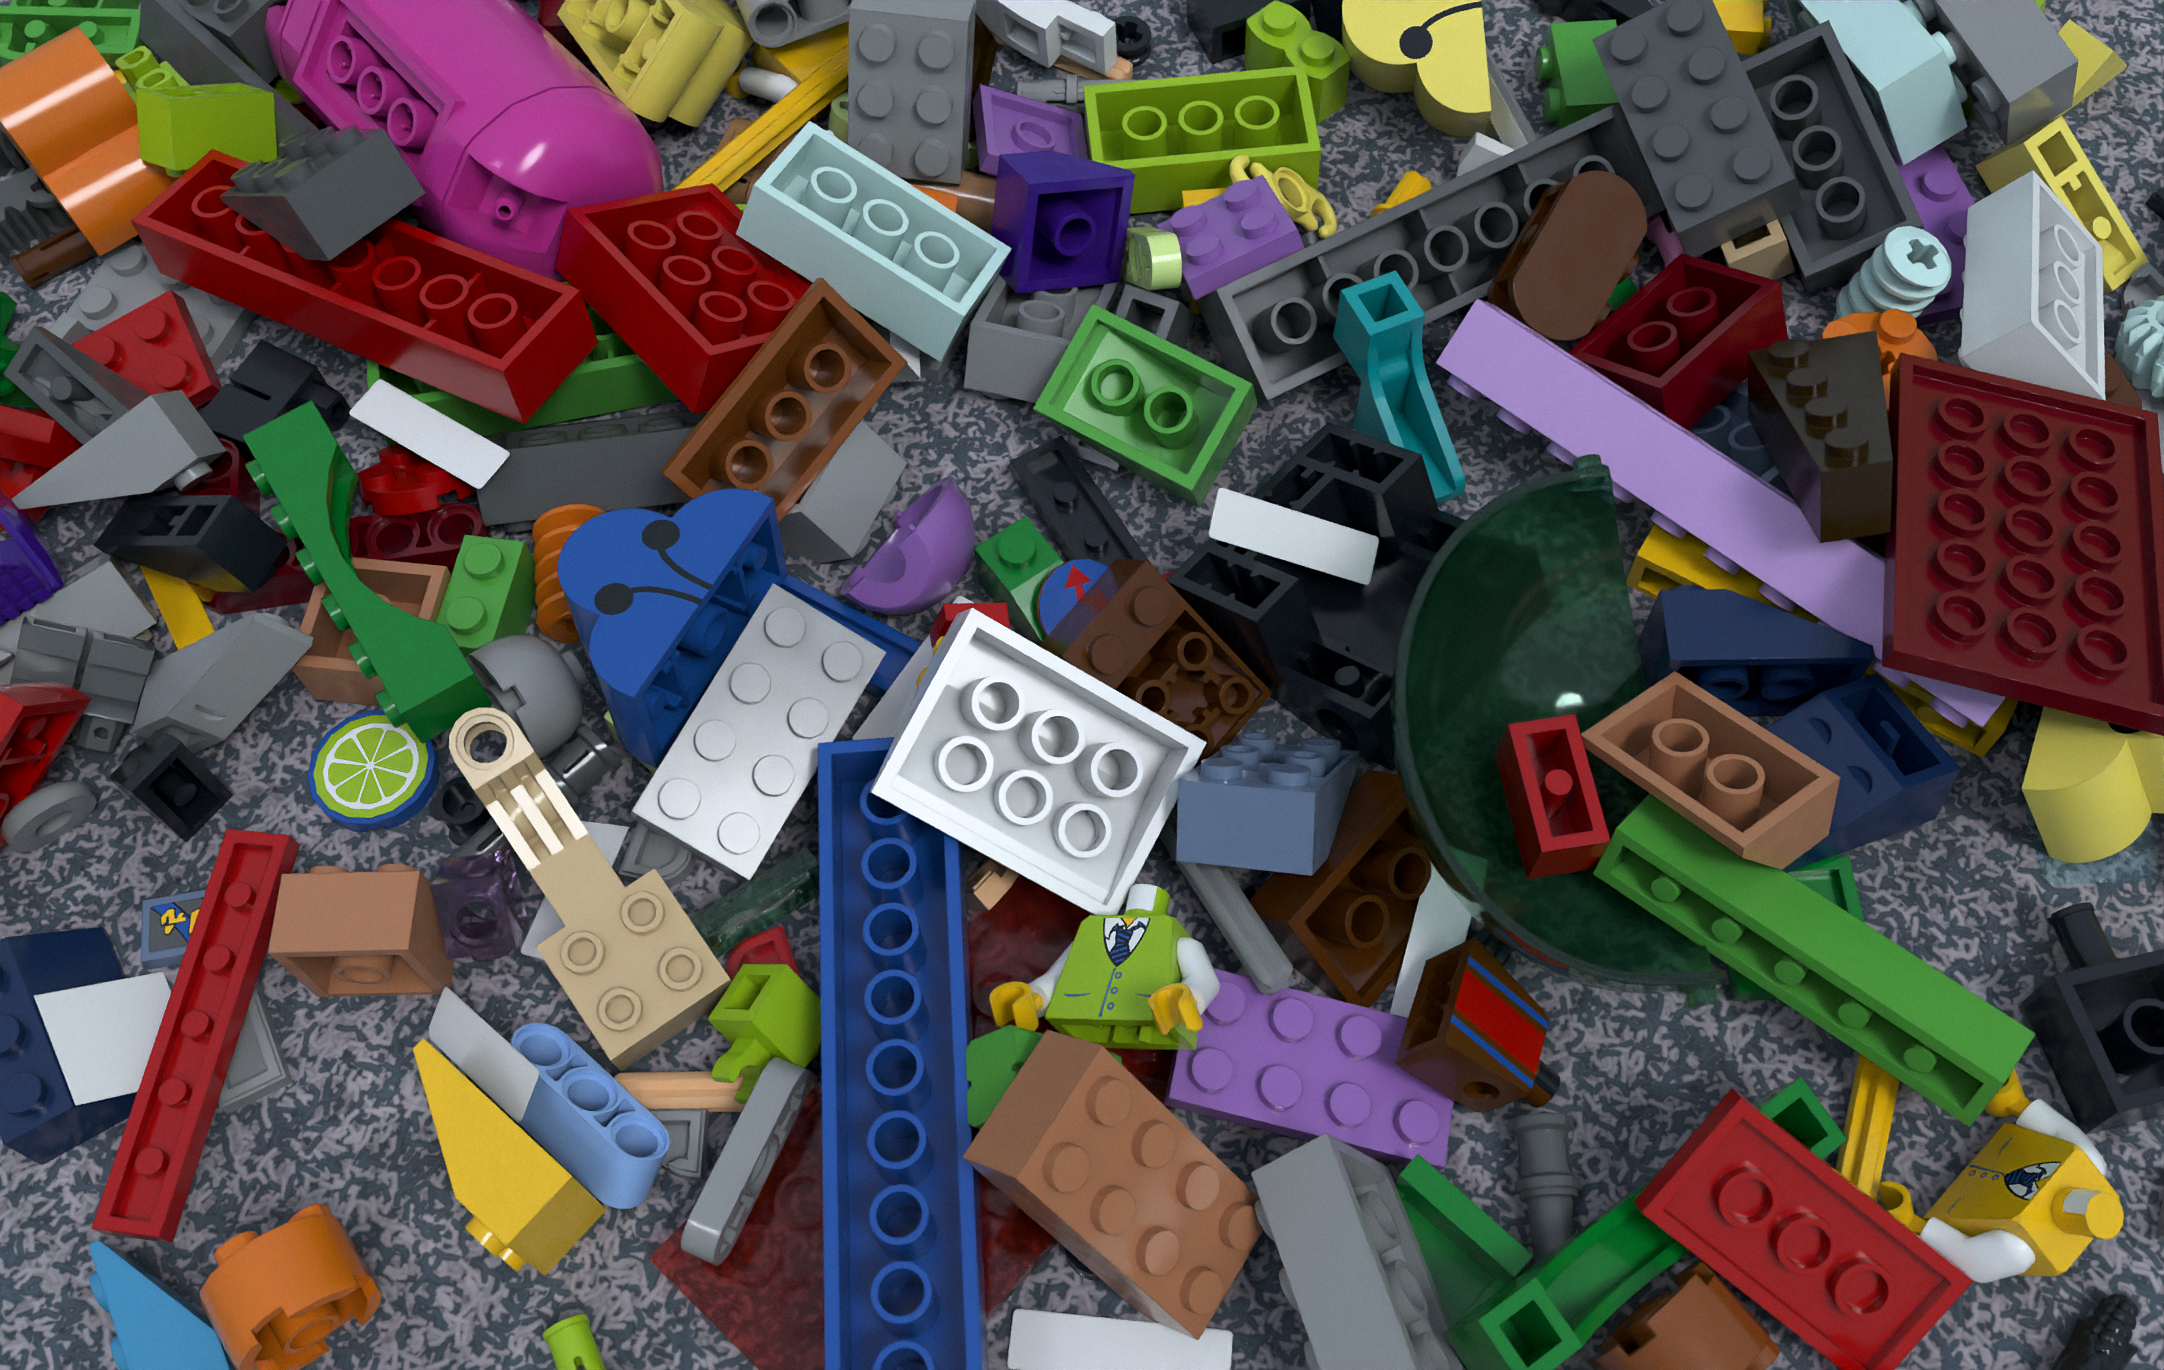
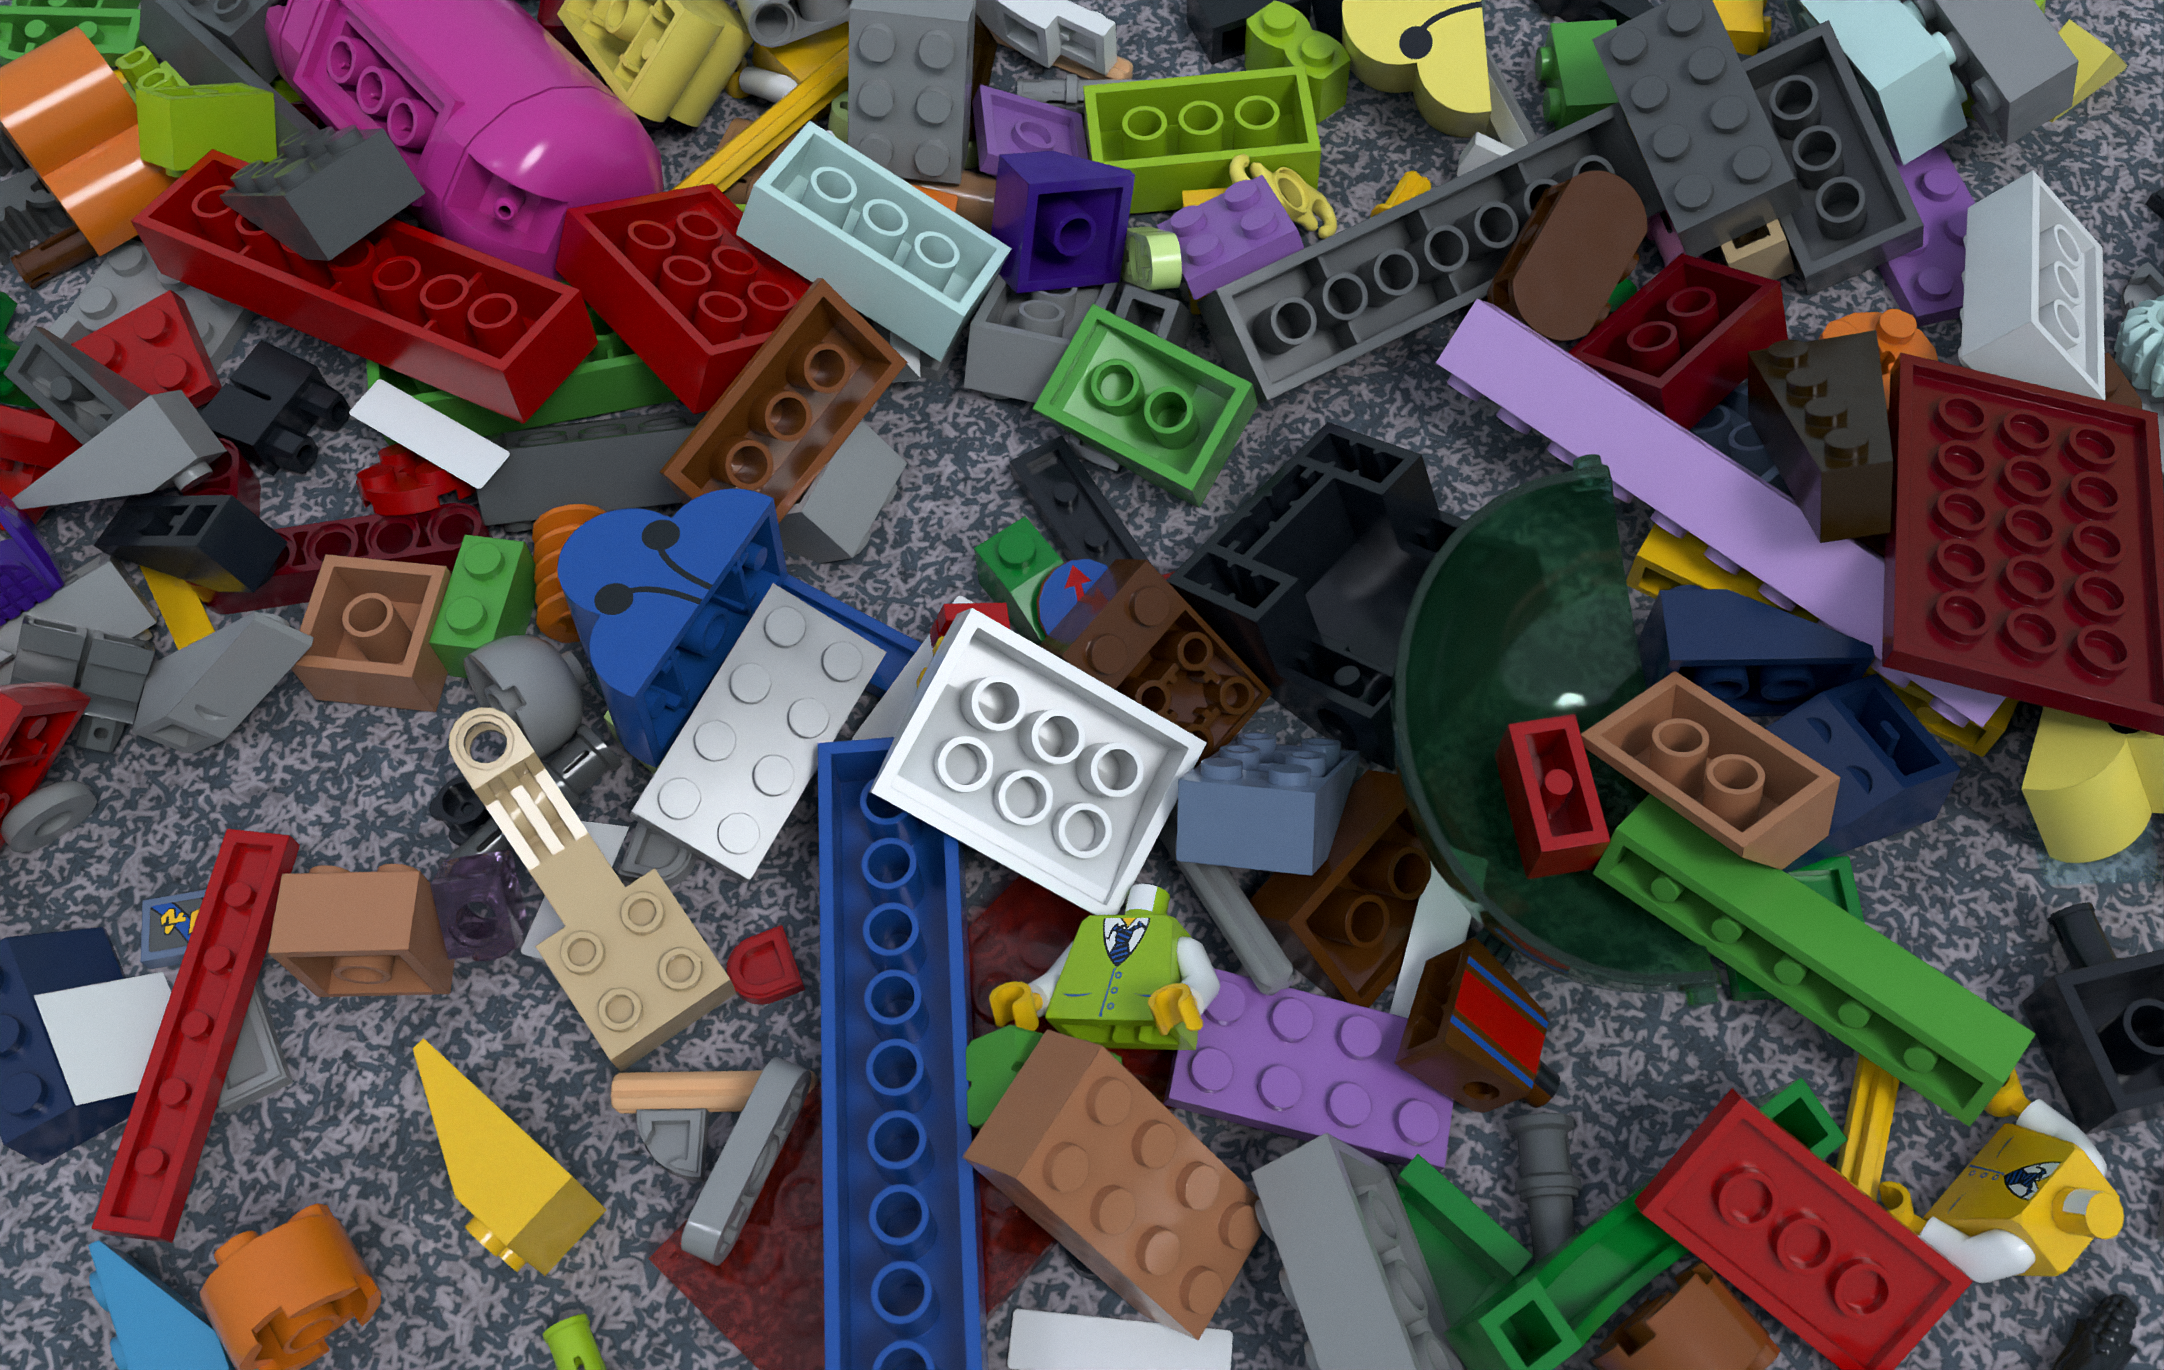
(171, 784): black slope -> none
(372, 773): tile -> none
(415, 658): green arch -> none
(483, 1054): white sticker -> none
(590, 1119): light blue beam -> none
(759, 903): tile -> none
(765, 1017): lime brick -> none
(920, 558): medium lavender cylinder -> none
(984, 886): light nougat tile -> none
(1136, 29): black bush -> none
(1293, 536): white sticker -> none
(1382, 339): teal arch -> none
(1899, 275): light aqua piece -> none
(2066, 170): light yellow slope -> none

